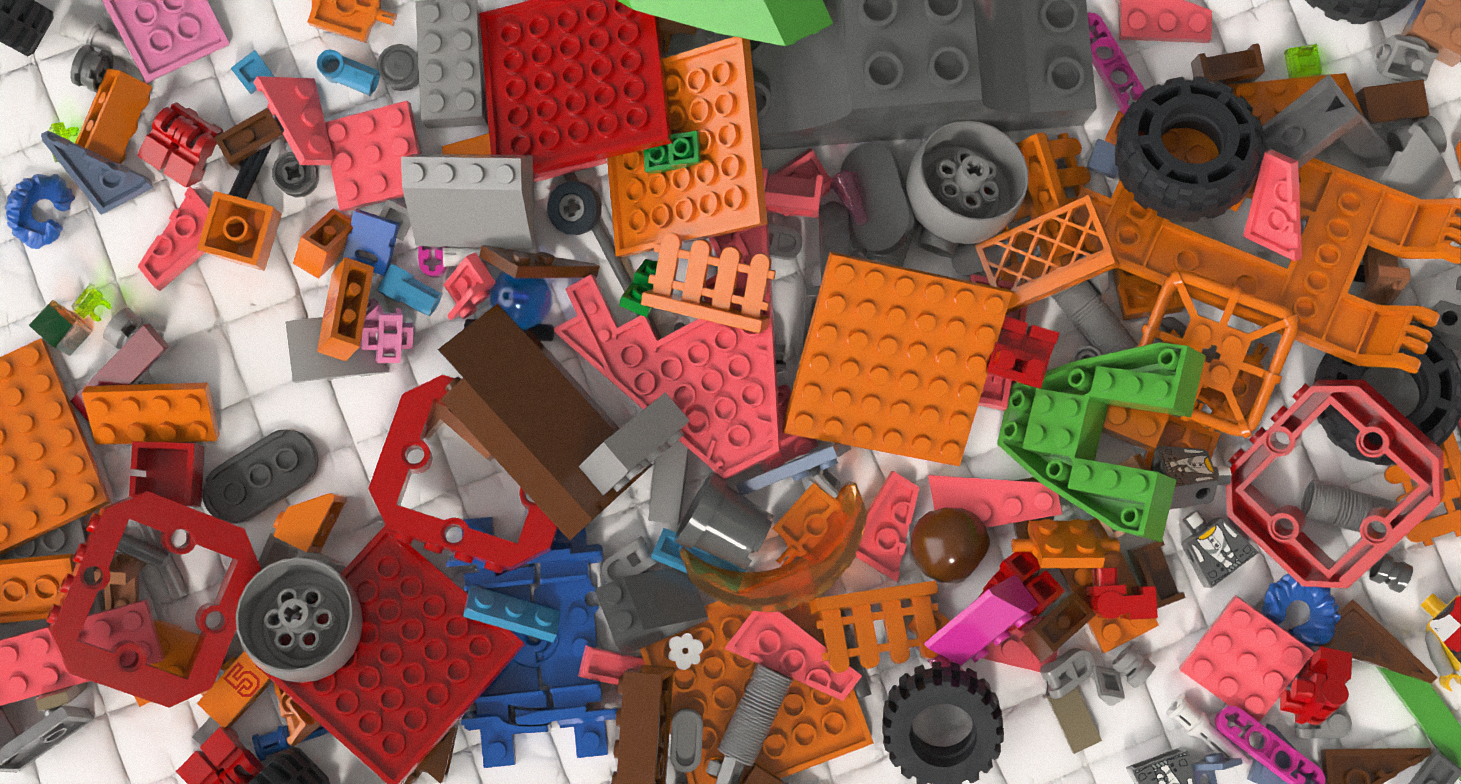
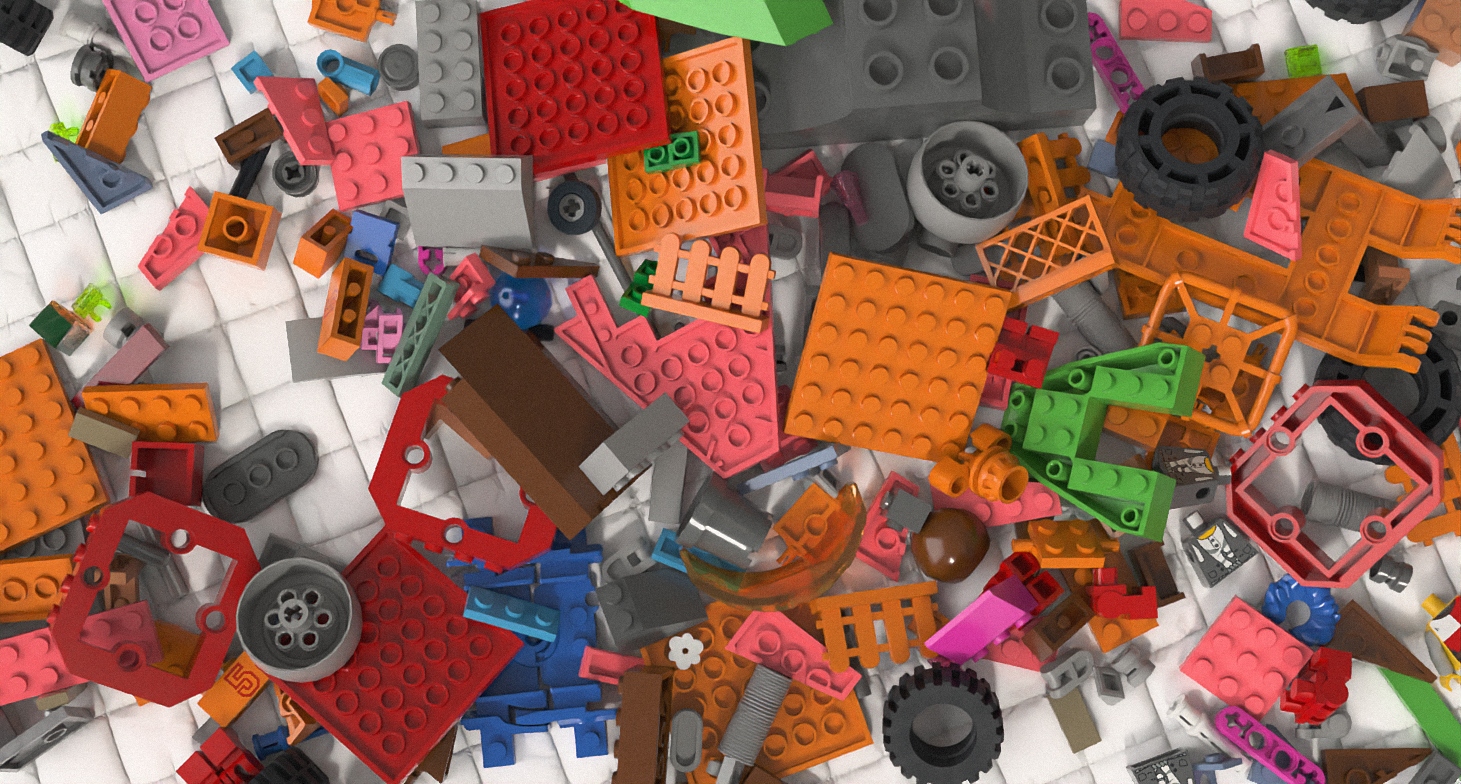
(20, 206): blue piece -> none
(103, 432): none -> dark tan tile
(180, 144): red hips -> none
(309, 522): orange slope -> none
(334, 96): none -> orange plate
(420, 333): none -> sand green fence
(903, 510): none -> dark grey brick
(988, 471): none -> orange beam

